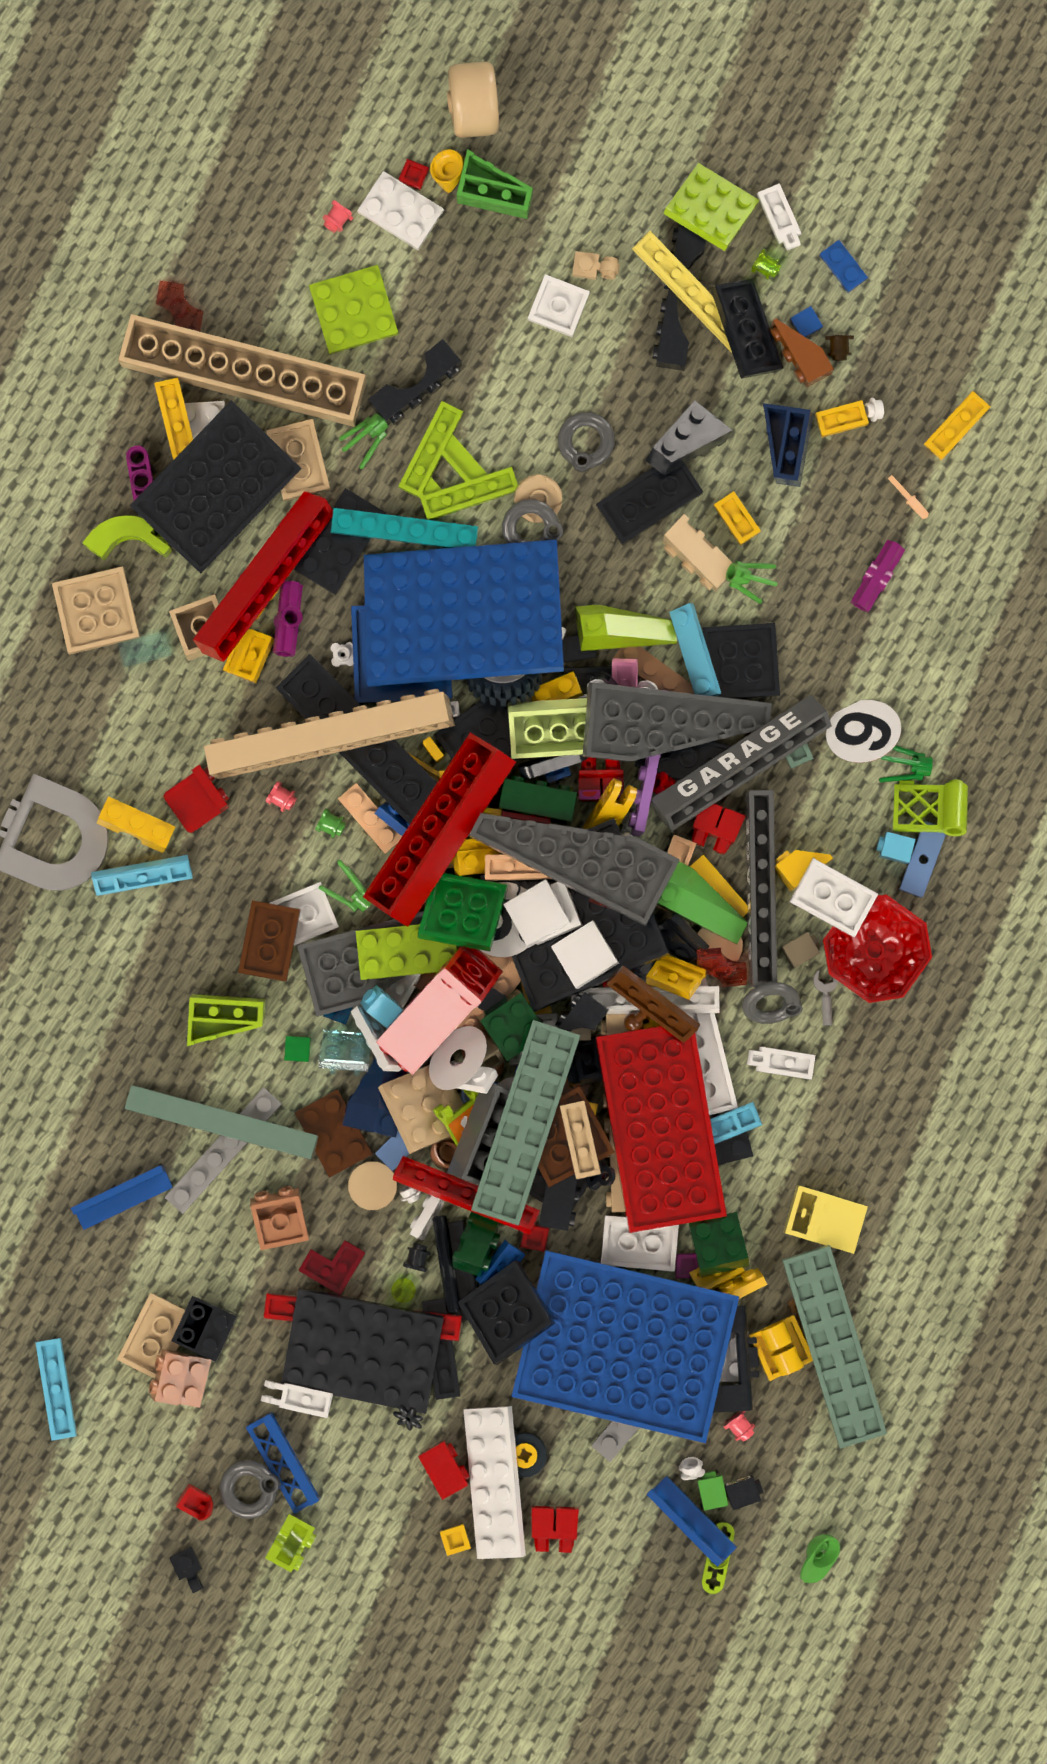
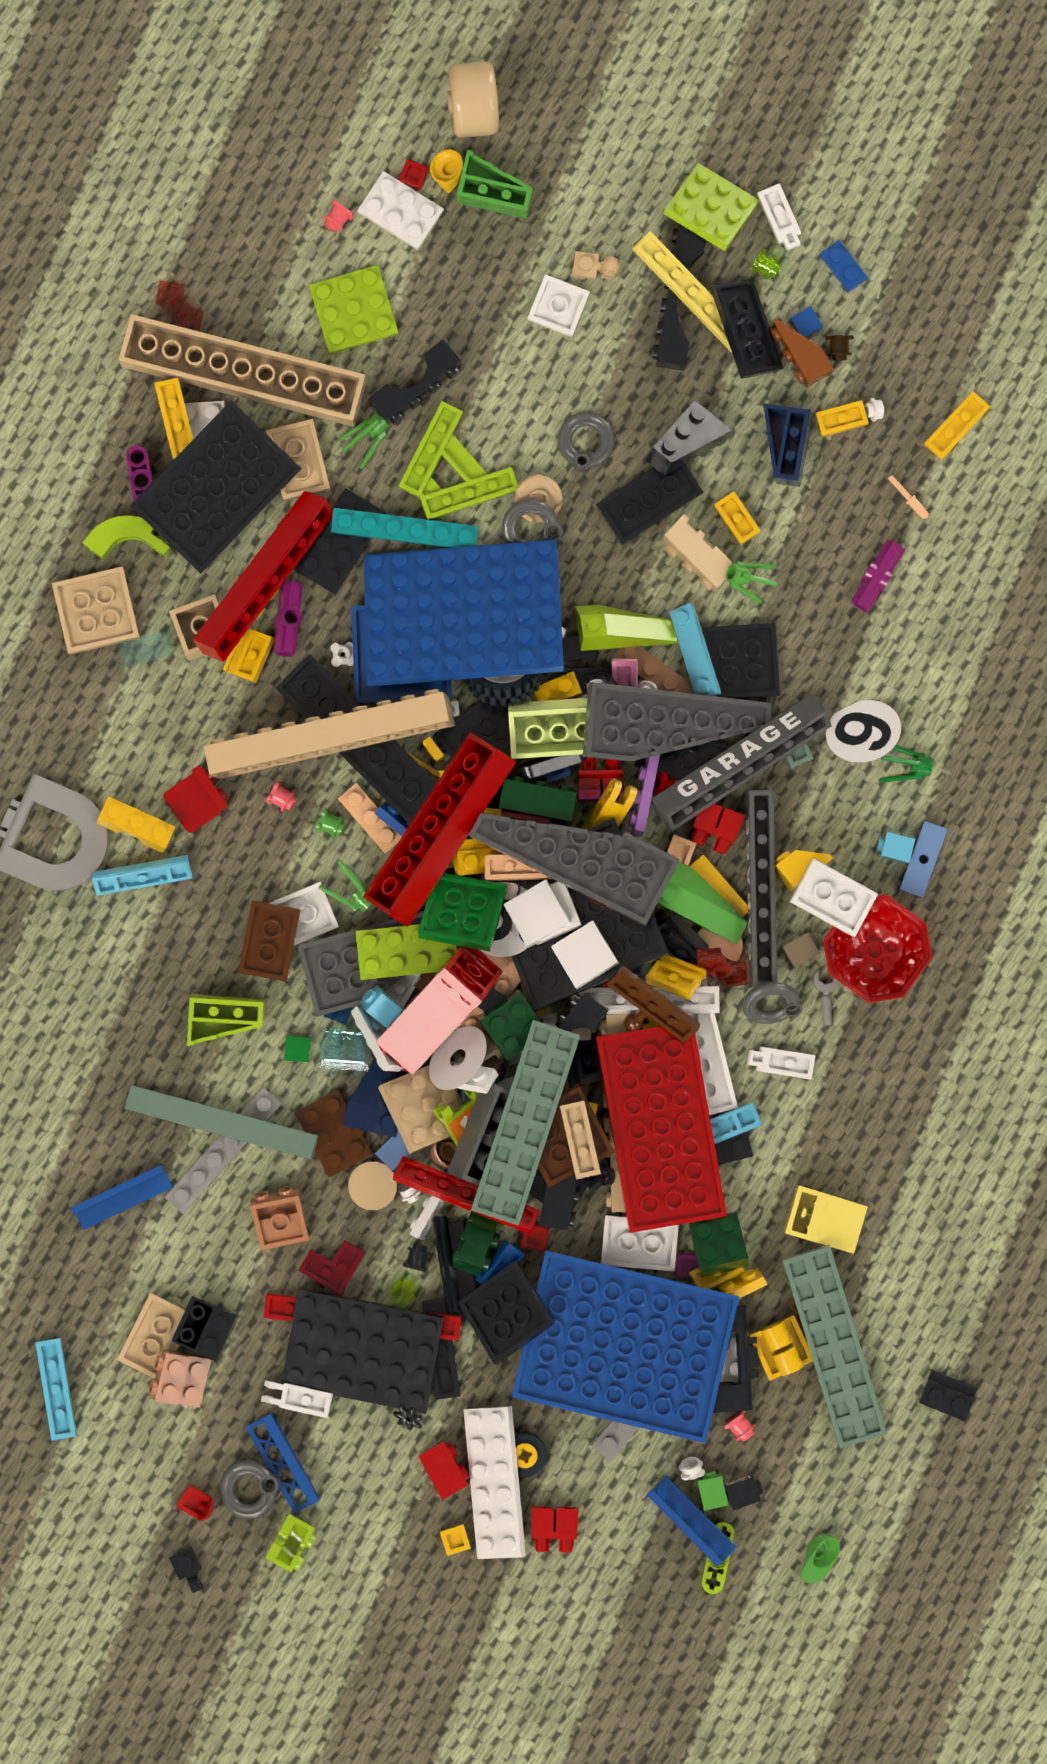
(948, 1395): none -> black plate
(951, 804): lime piece -> none

